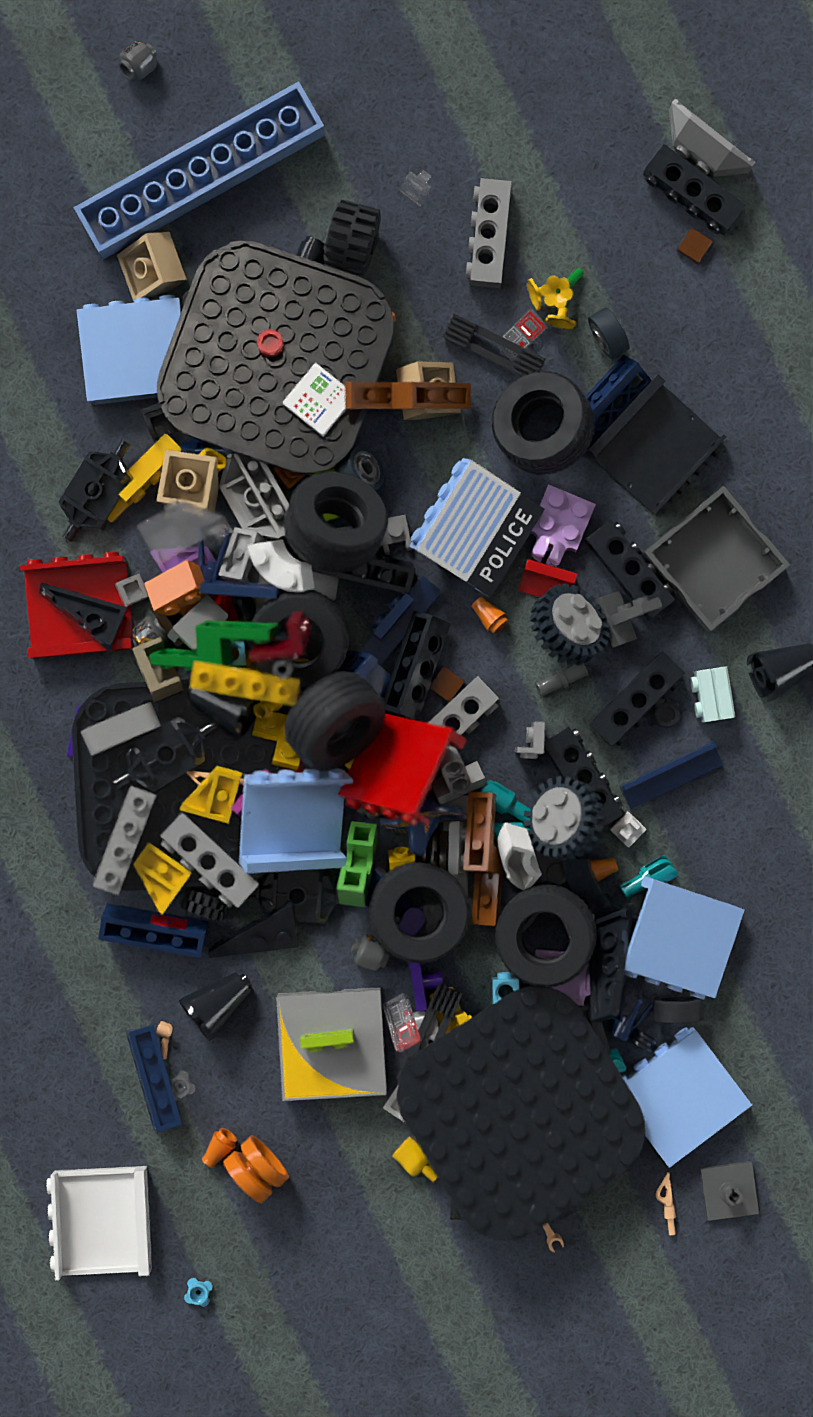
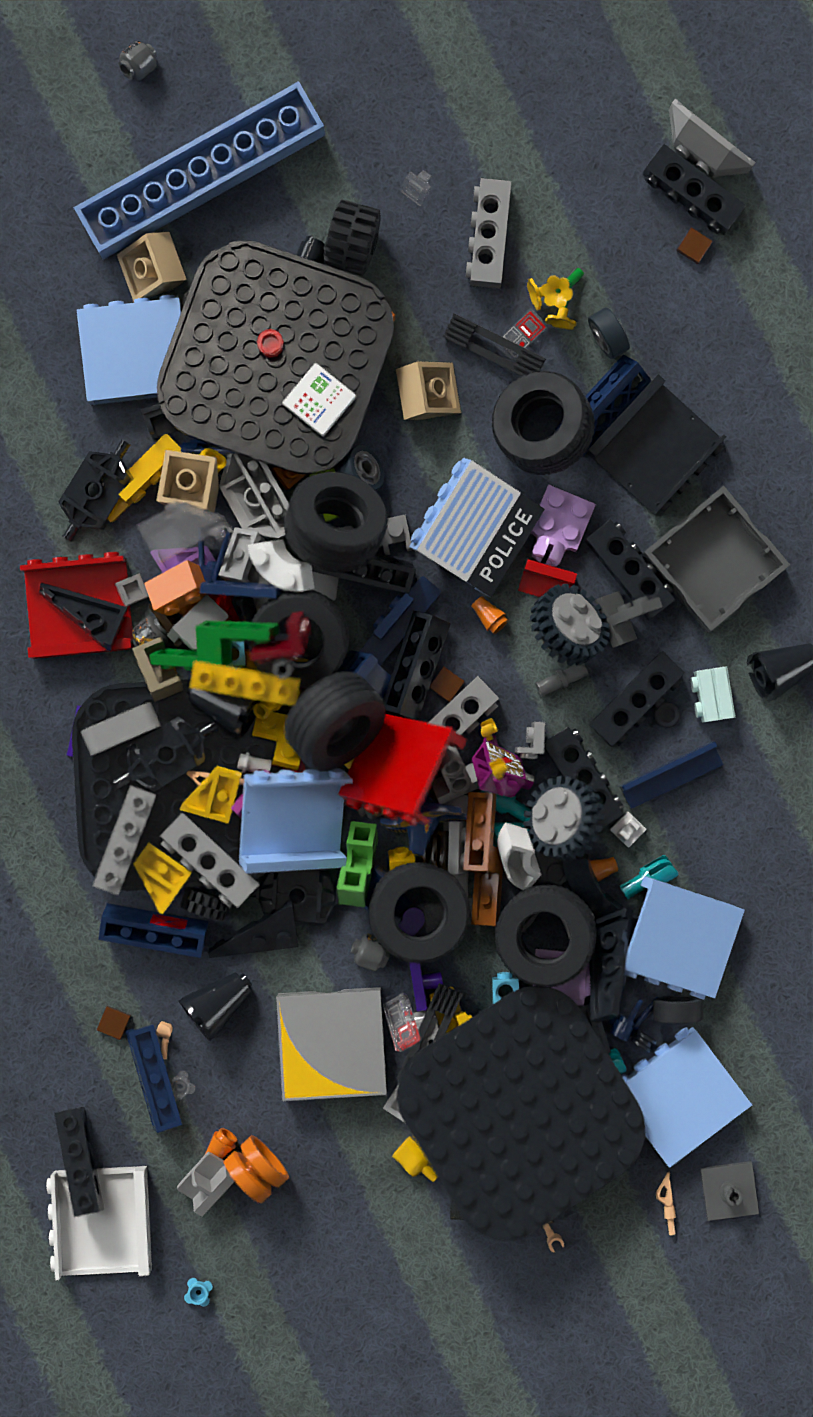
(79, 1161): none -> black brick
(113, 1022): none -> reddish brown tile
(206, 1182): none -> light grey panel
(252, 763): none -> white pin
(338, 1038): lime plate -> none
(407, 395): dark orange bracket -> none
(497, 768): none -> torso

